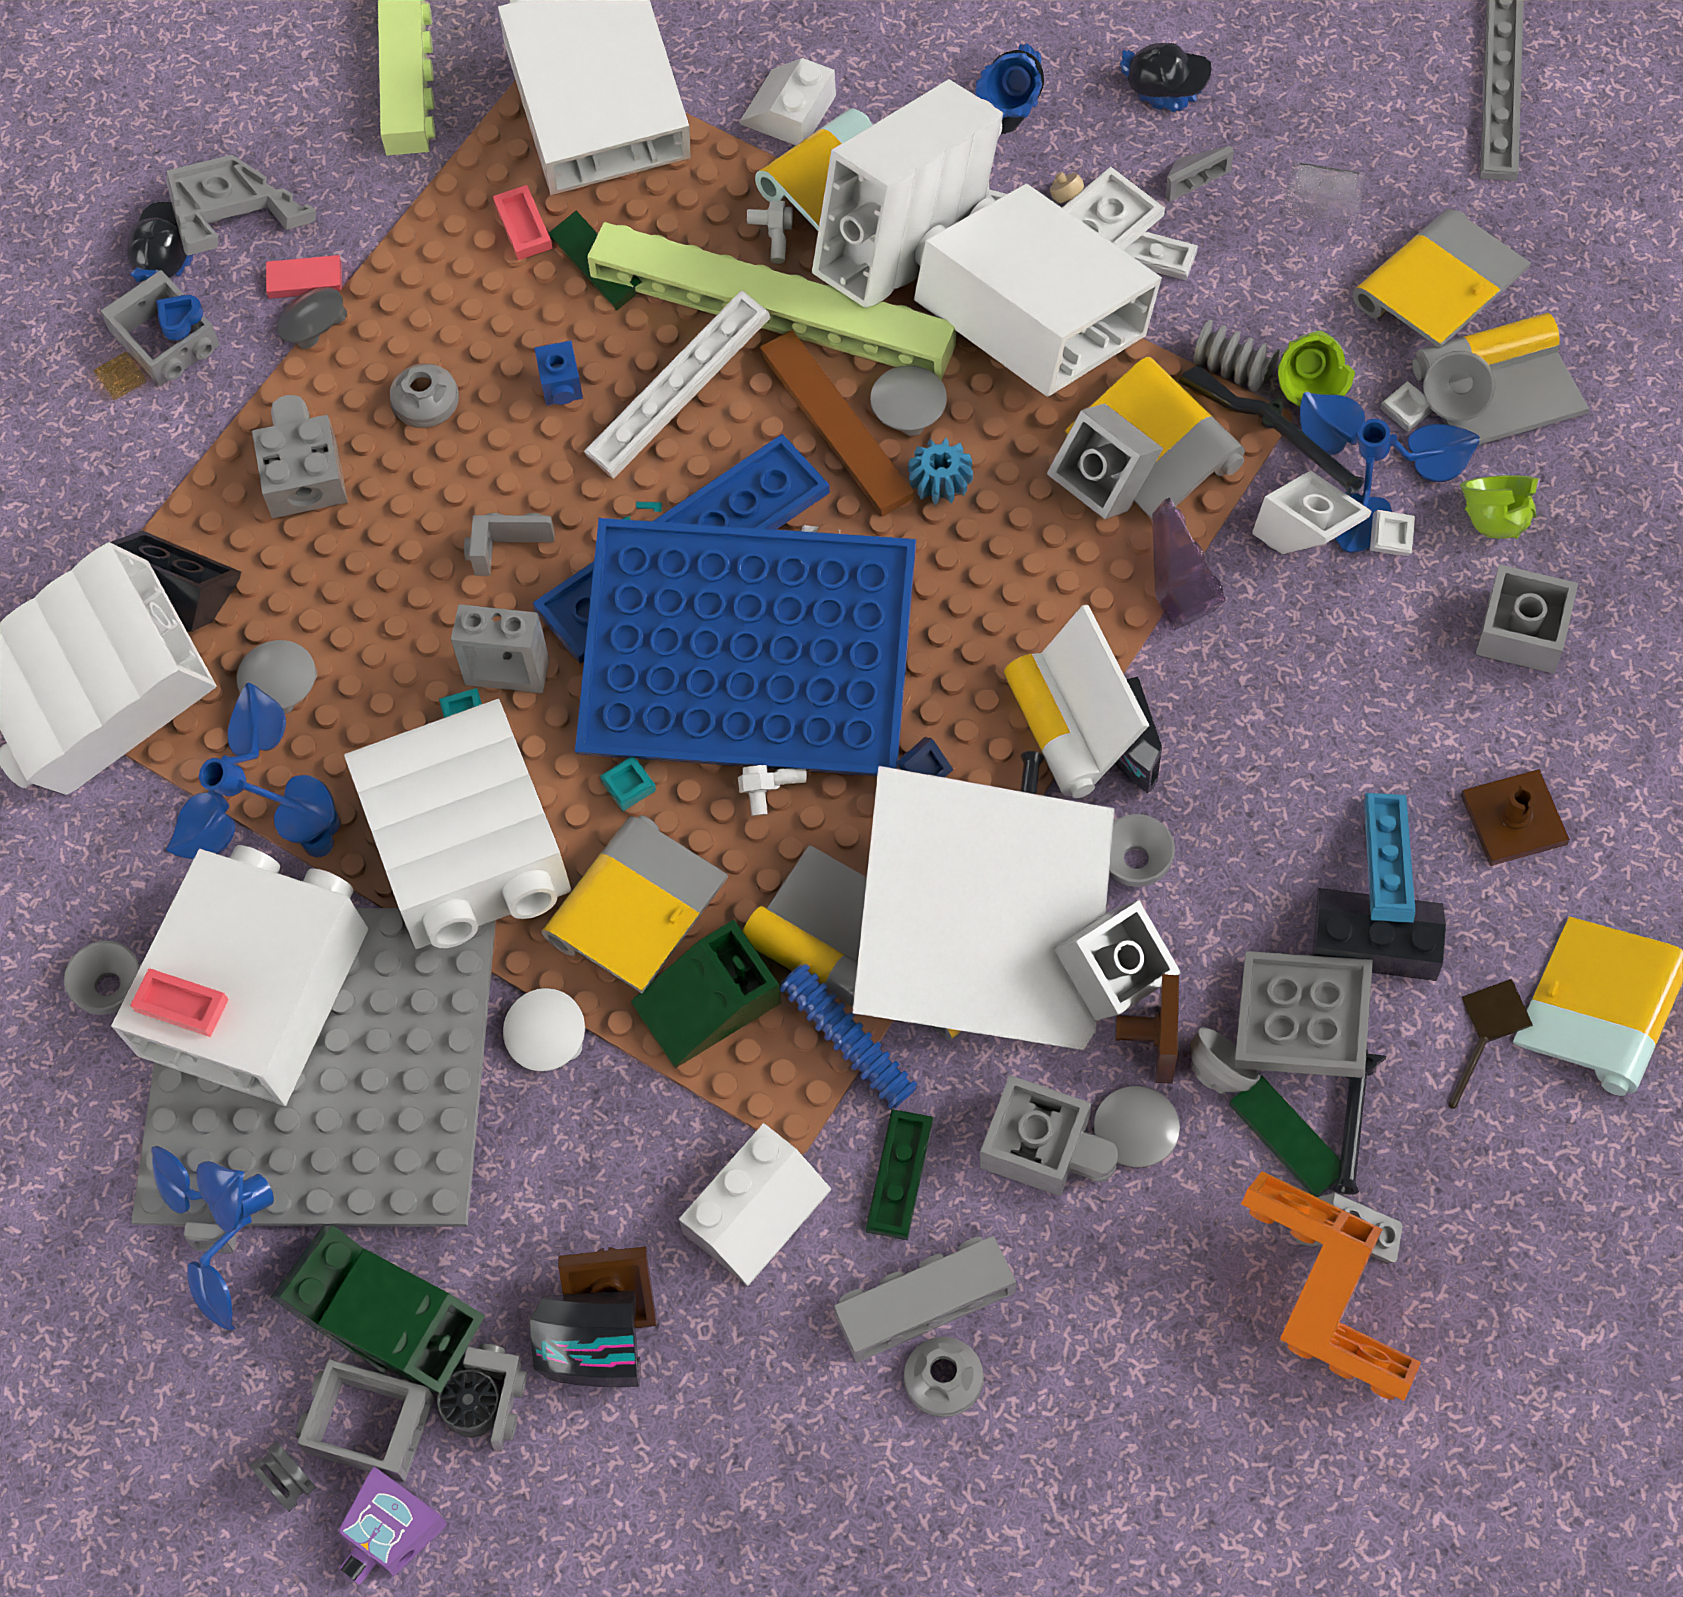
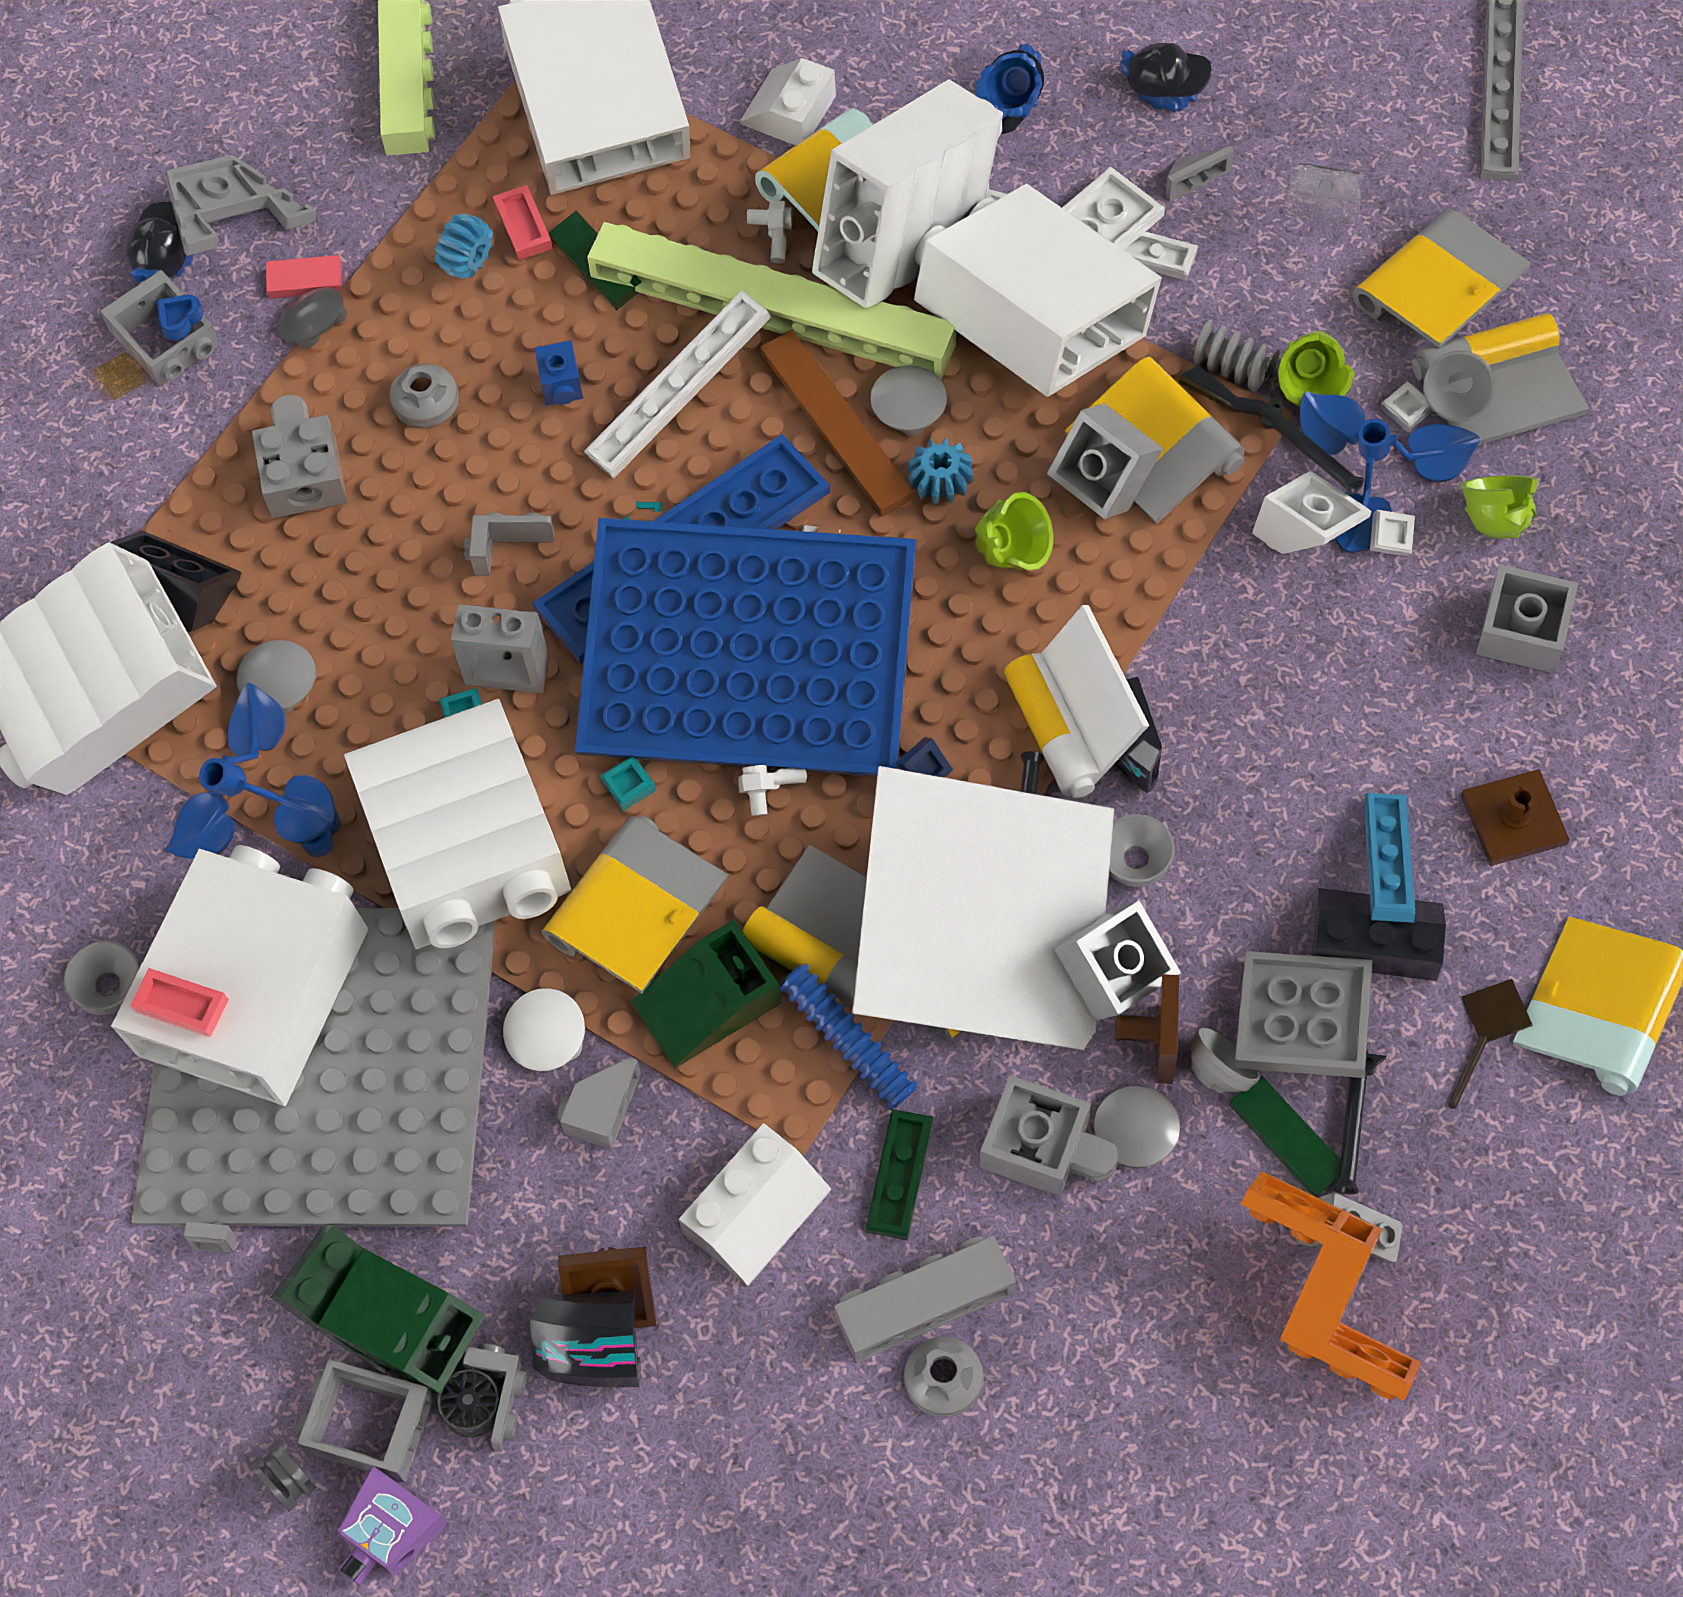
(231, 1205): blue plant -> none
(463, 246): none -> dark azure gear
(600, 1104): none -> light grey slope
(1015, 533): none -> lime helmet
(1066, 187): tan piece -> none
(1181, 574): clear purple slope -> none

